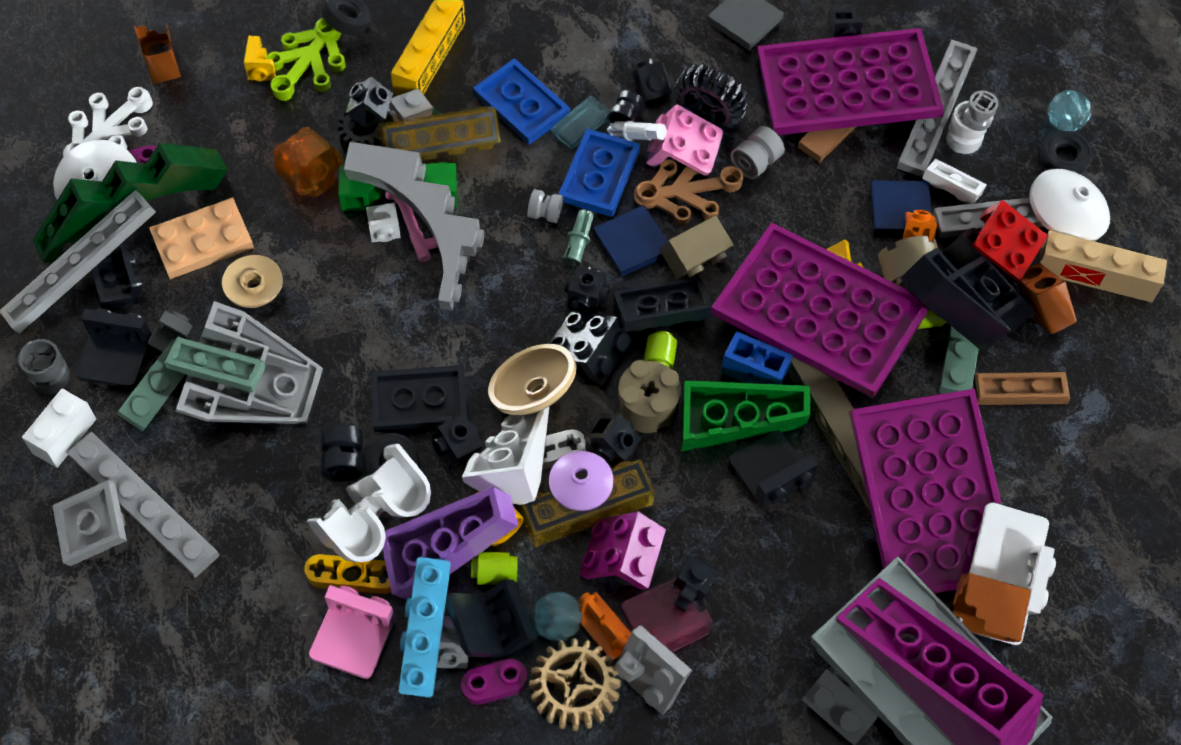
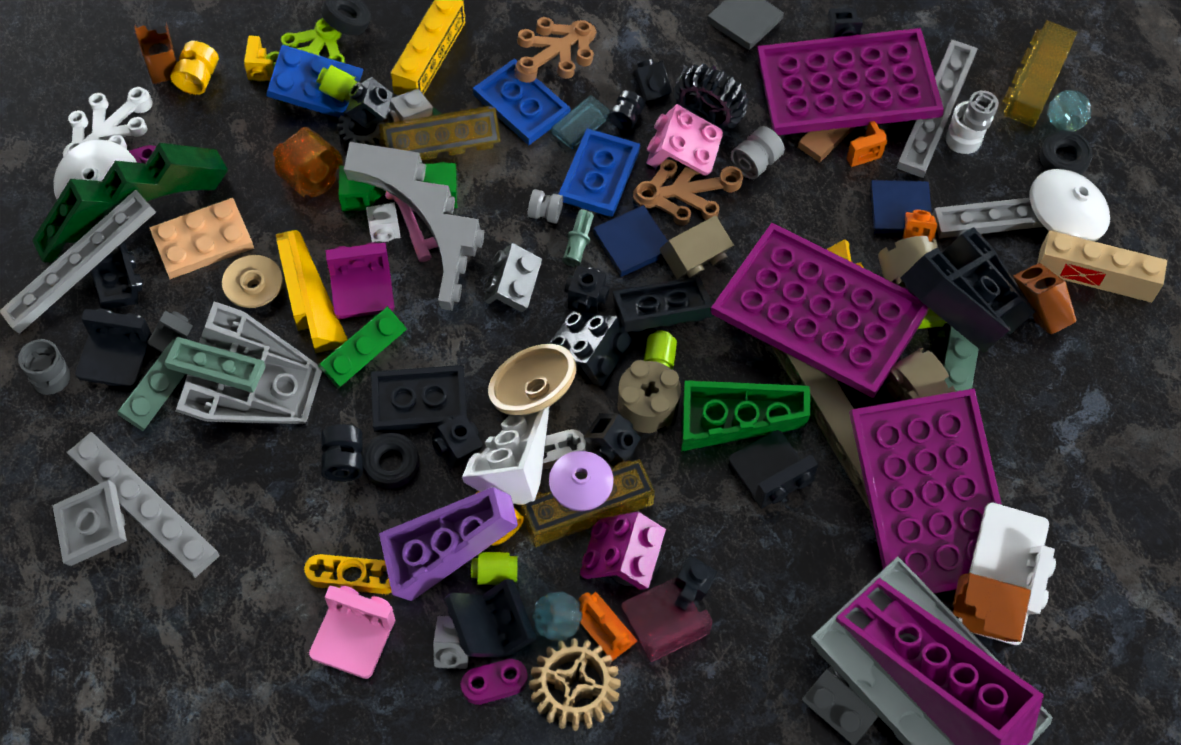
(59, 428): white brick -> none
(194, 67): none -> yellow wheel
(296, 79): none -> blue plate
(307, 294): none -> yellow wedge
(336, 83): none -> lime brick
(360, 280): none -> magenta bracket
(362, 347): none -> green plate
(394, 488): white piece -> none
(424, 627): medium azure bracket -> none
(513, 277): none -> bracket
(577, 33): none -> medium nougat plant
(637, 131): white piece -> none
(651, 669): light grey hinge -> none
(755, 361): blue brick -> none
(867, 147): none -> orange bracket
(918, 377): none -> dark tan brick
(954, 181): white plate -> none
(1008, 239): red bracket -> none
(1021, 388): medium nougat tile -> none
(1039, 74): none -> clear yellow brick

